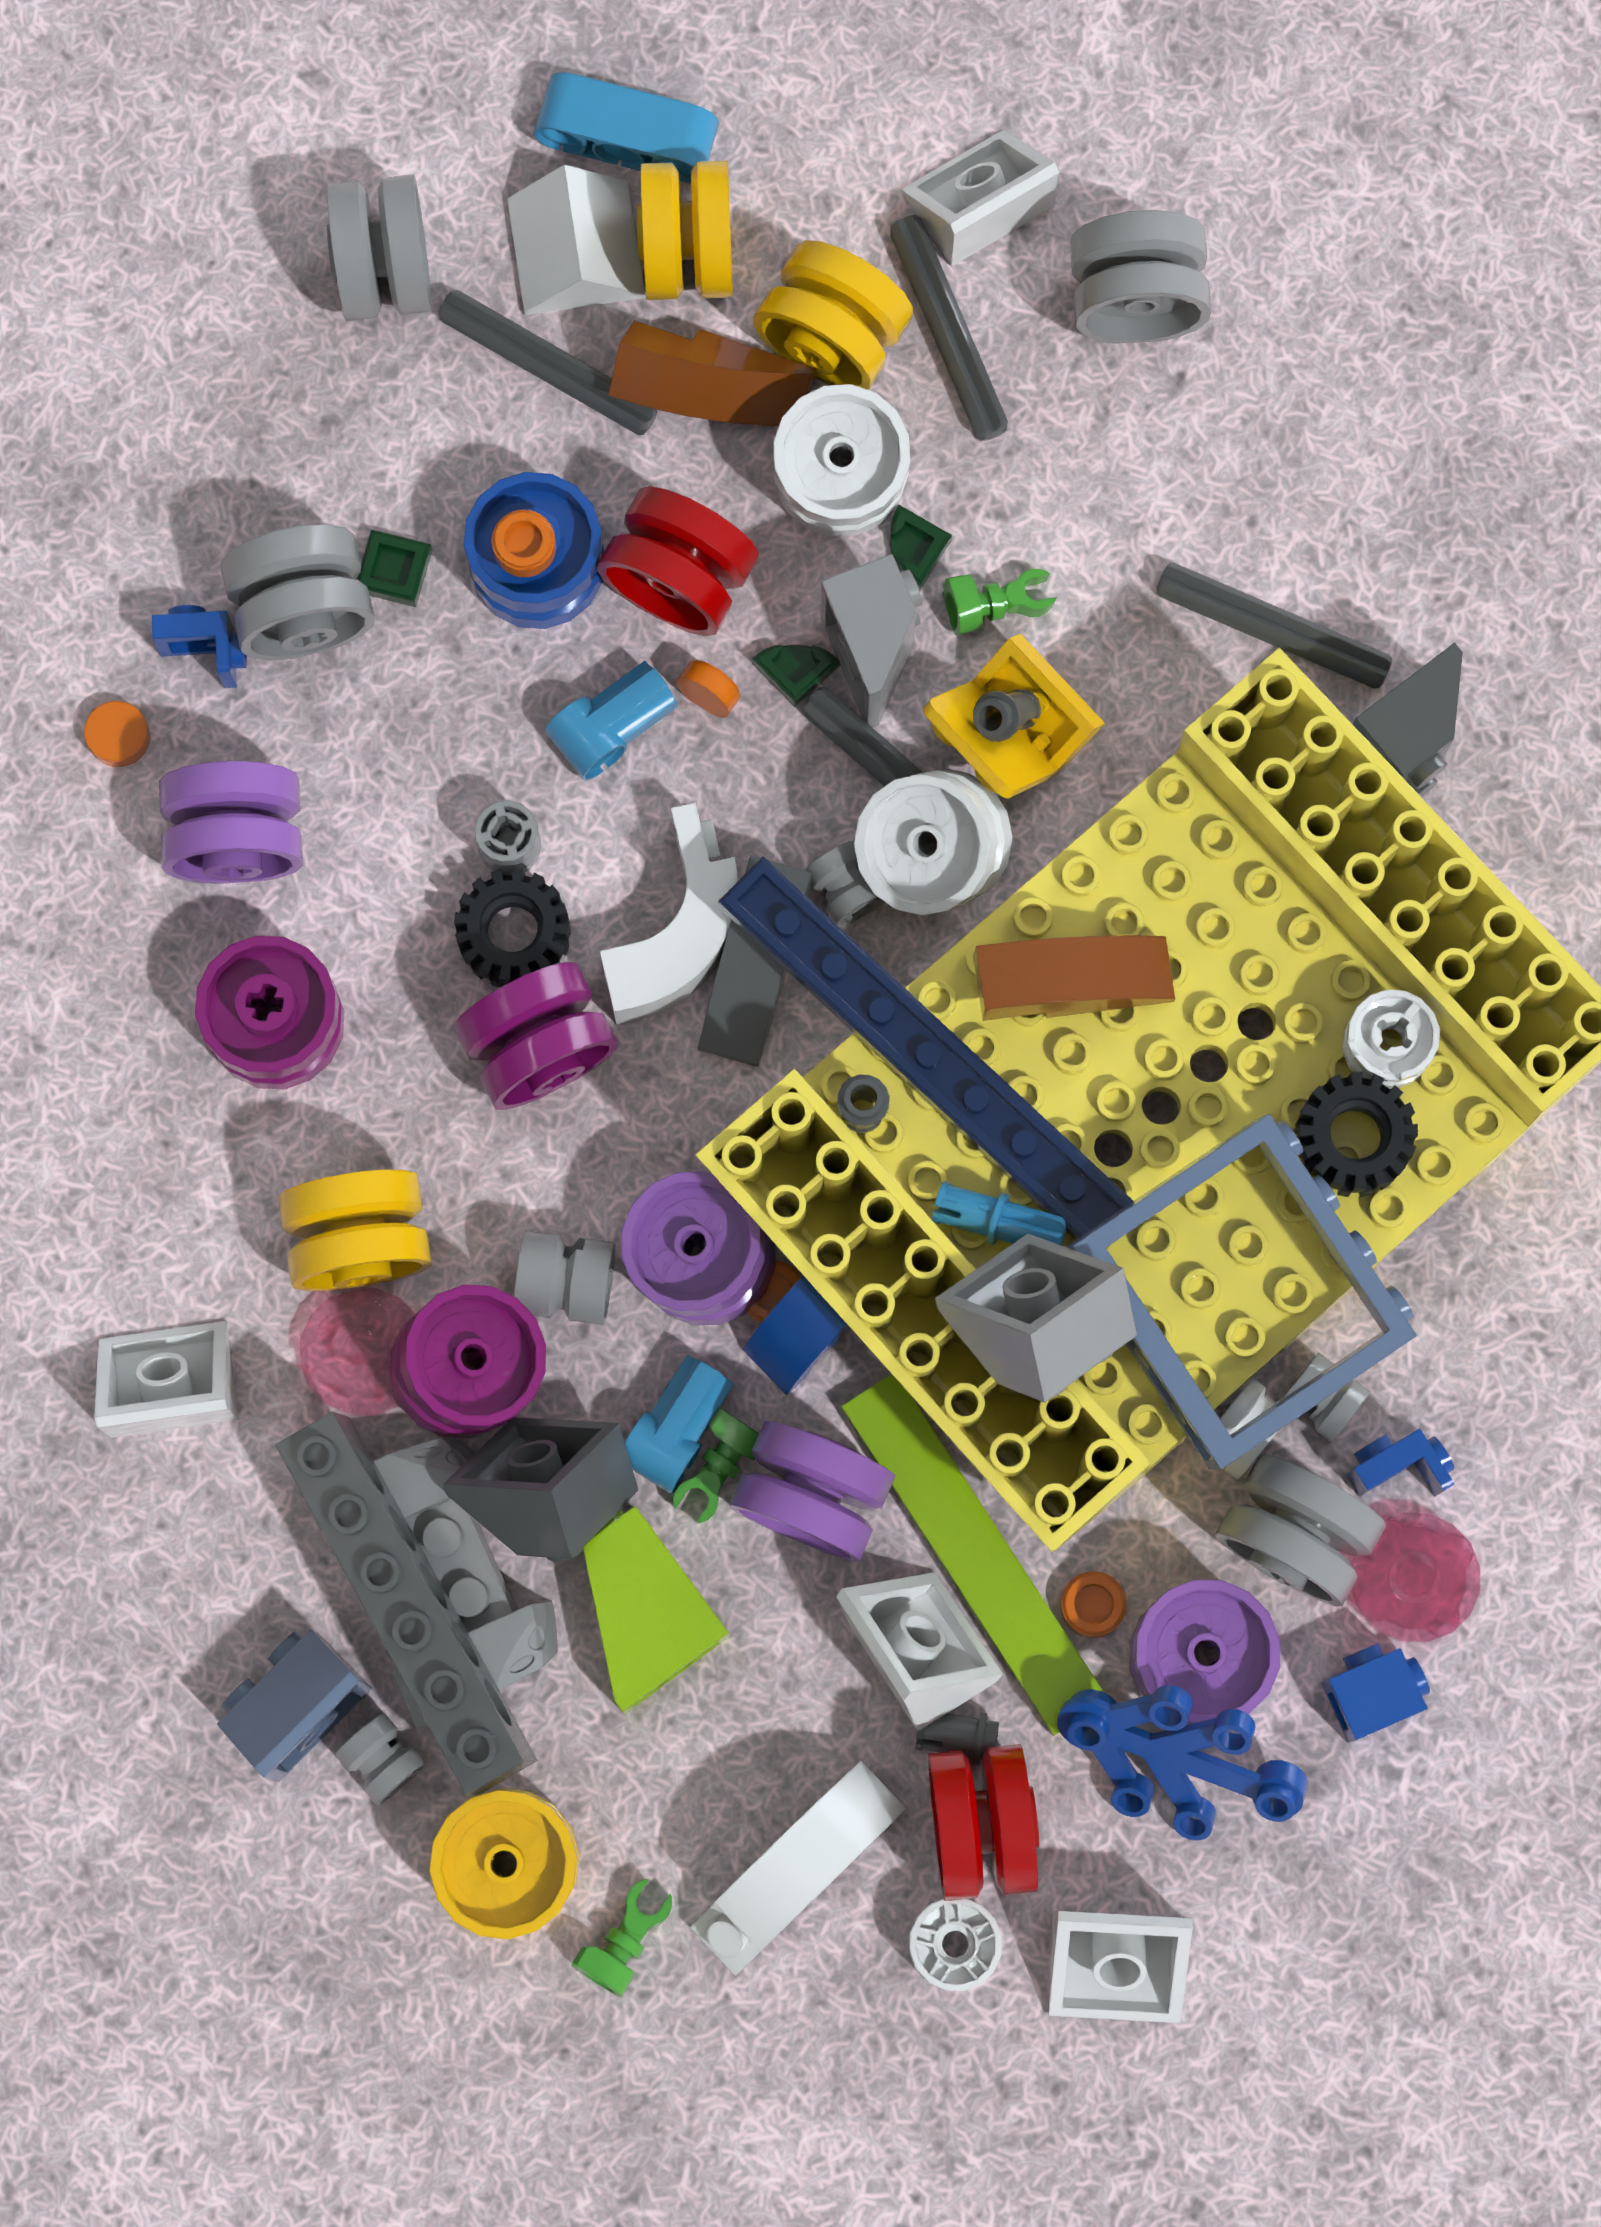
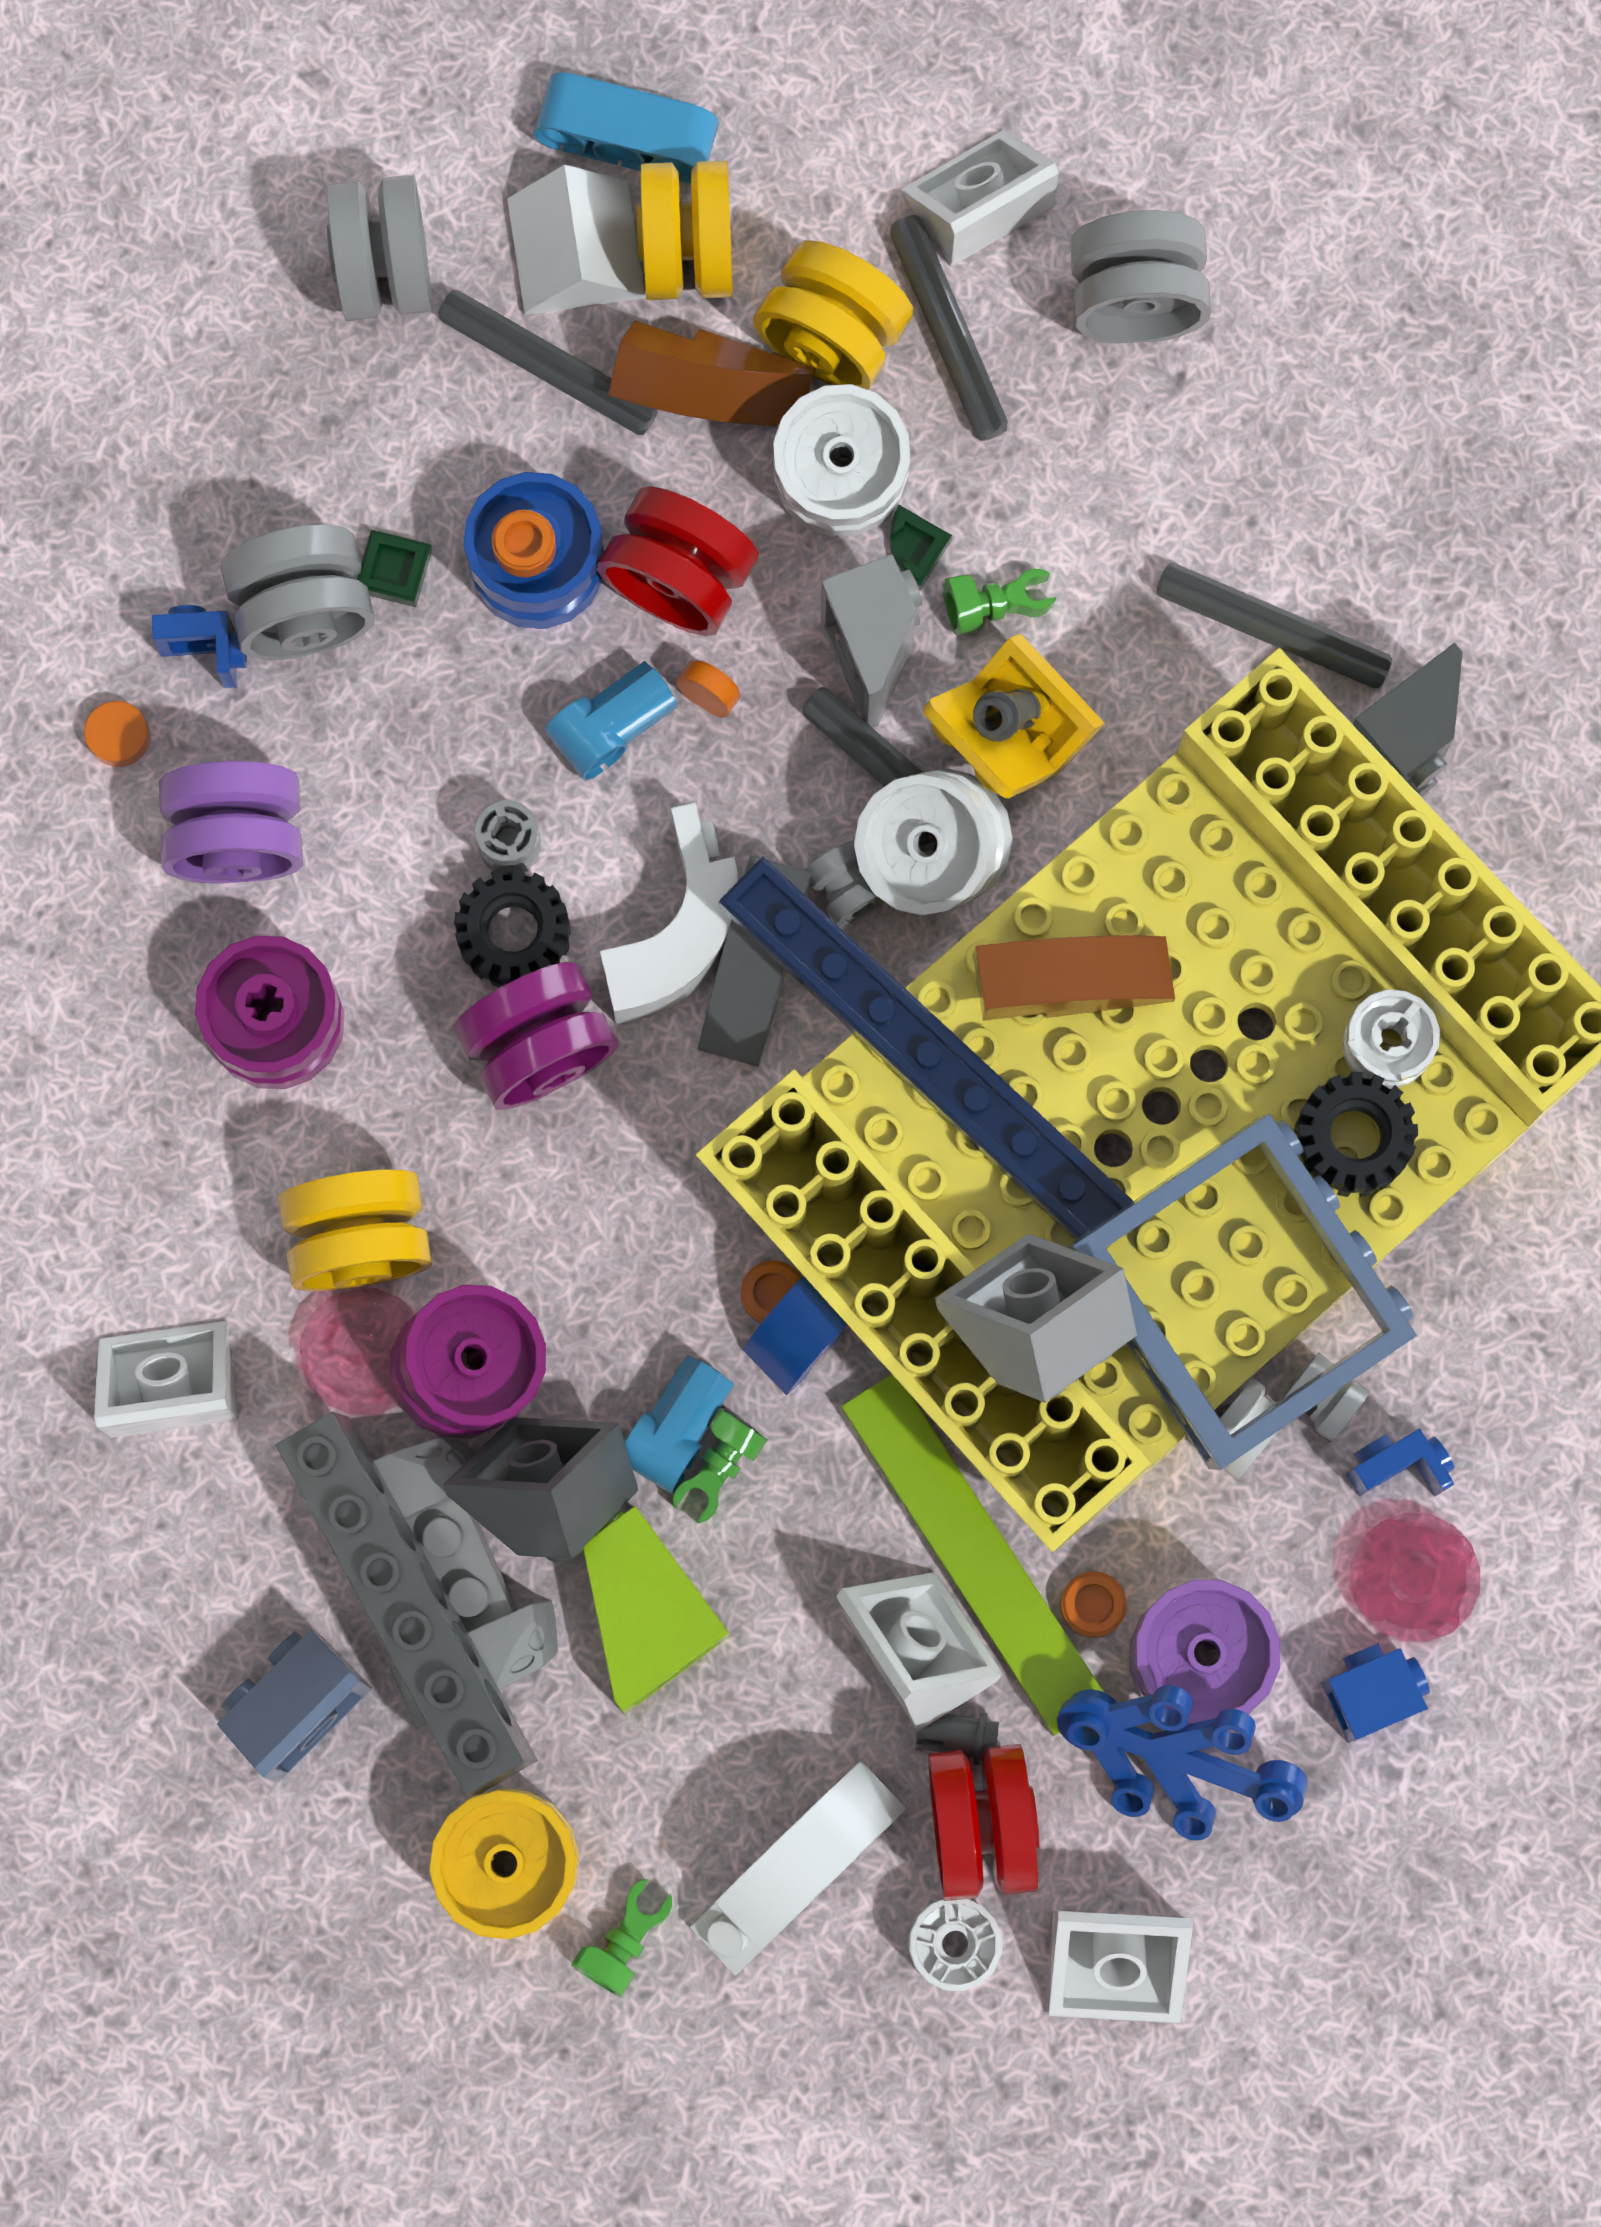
(380, 1759): light grey wheel -> none
(565, 1276): light grey wheel -> none
(674, 1219): medium lavender wheel -> none
(795, 669): dark green tile -> none
(815, 1482): medium lavender wheel -> none
(863, 1088): dark grey pin -> none
(994, 1216): dark azure axle -> none
(1300, 1530): light grey wheel -> none

